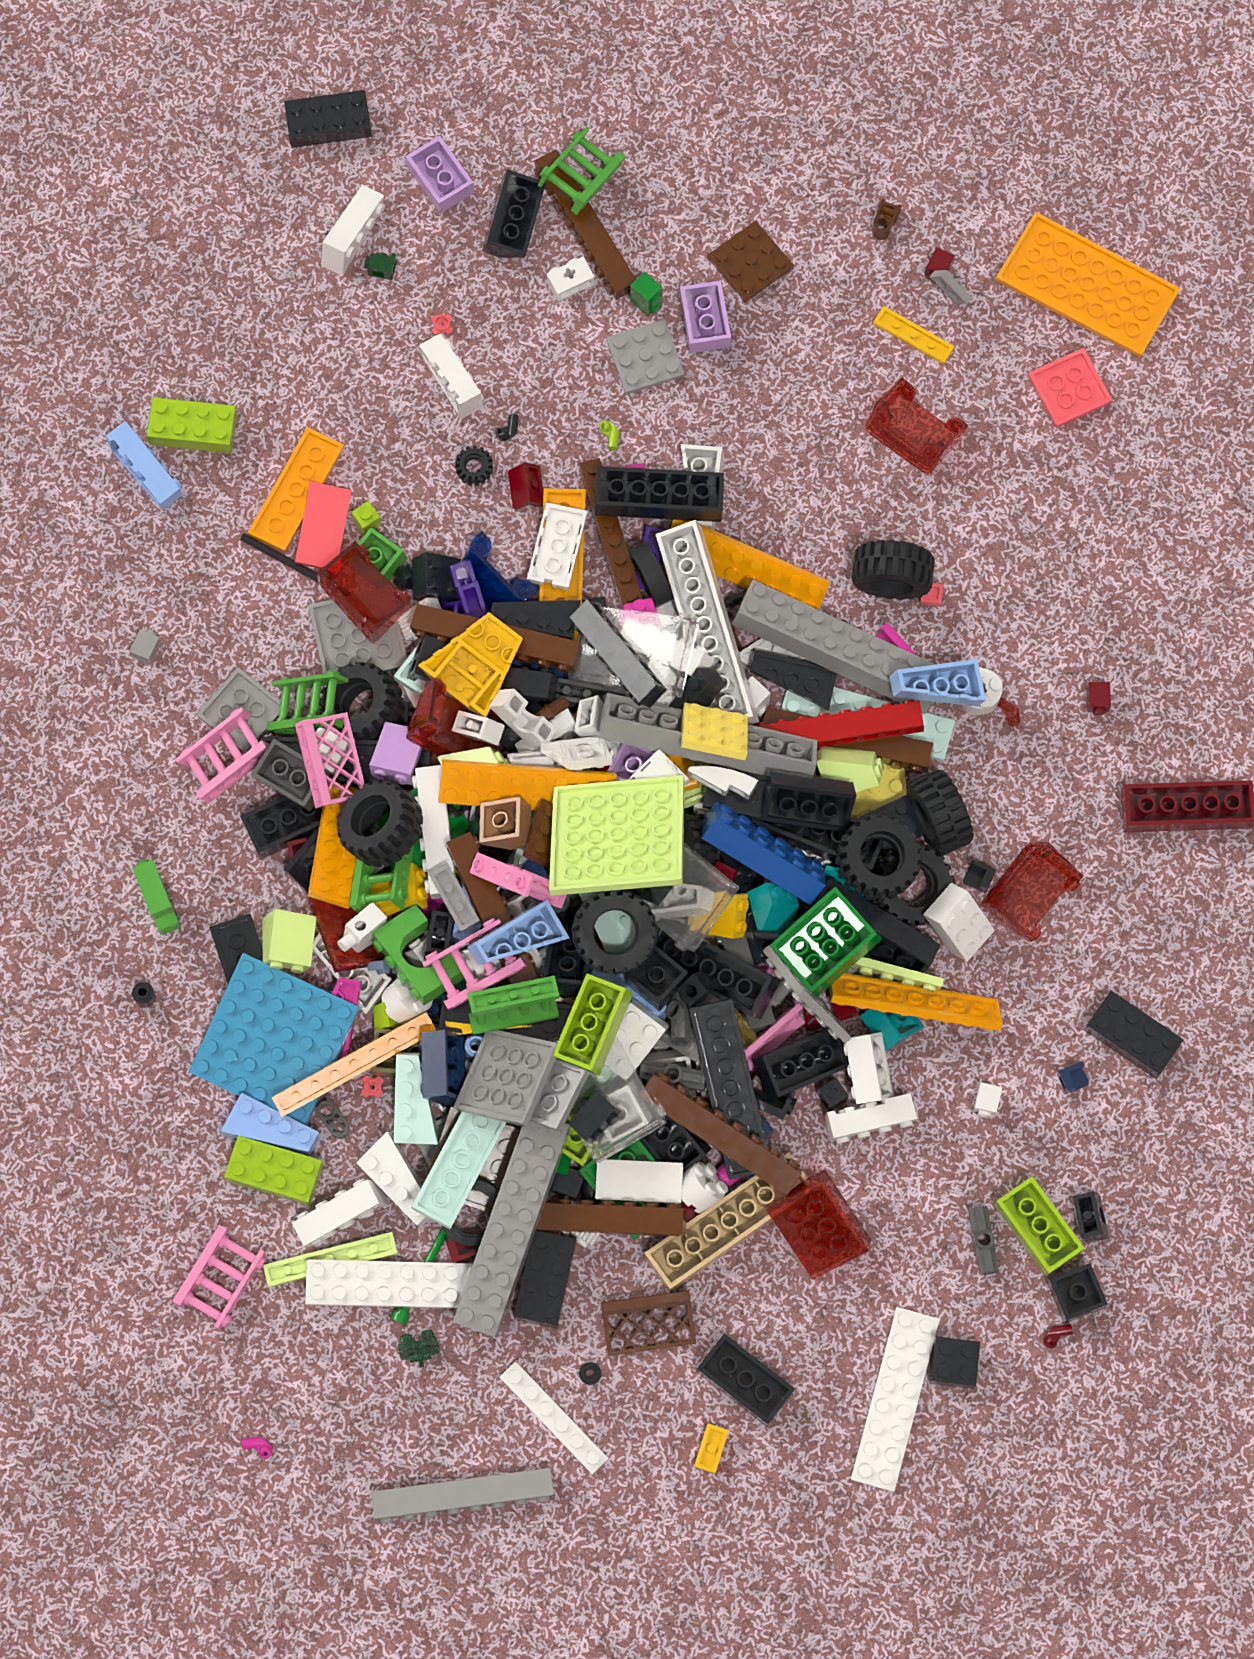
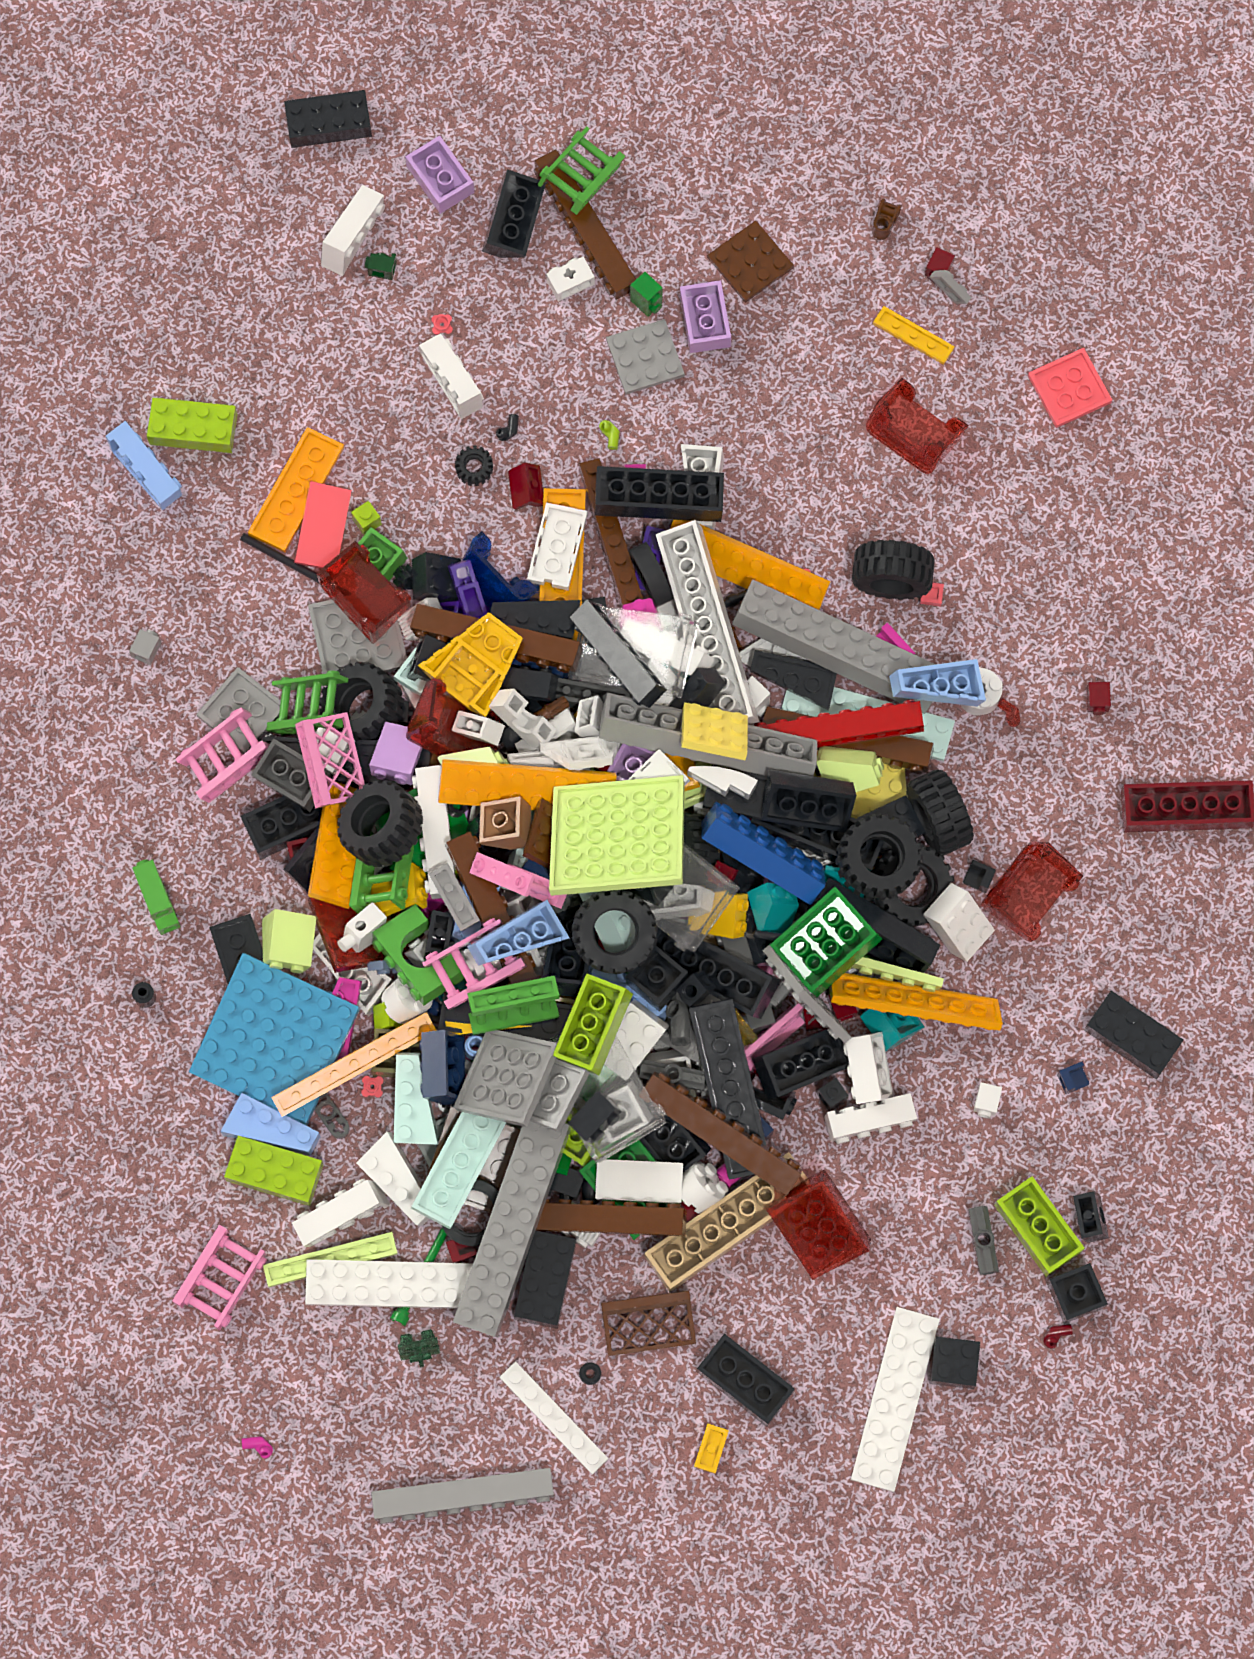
(1087, 284): light orange plate -> none

